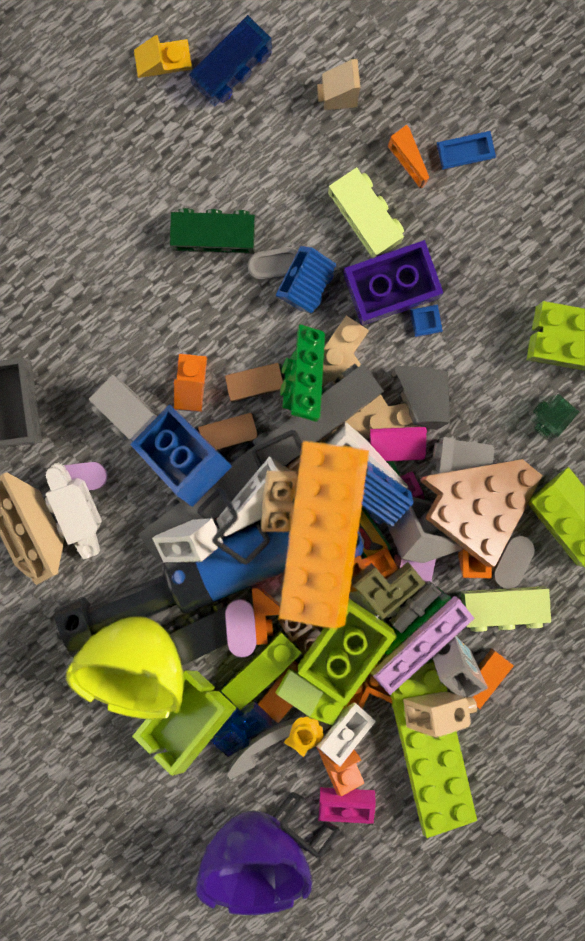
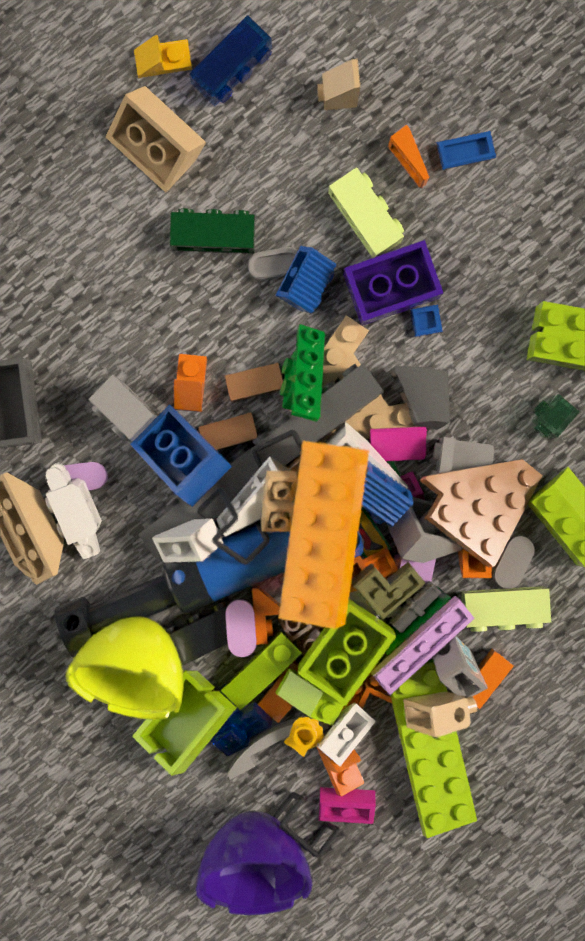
(154, 138): none -> tan slope

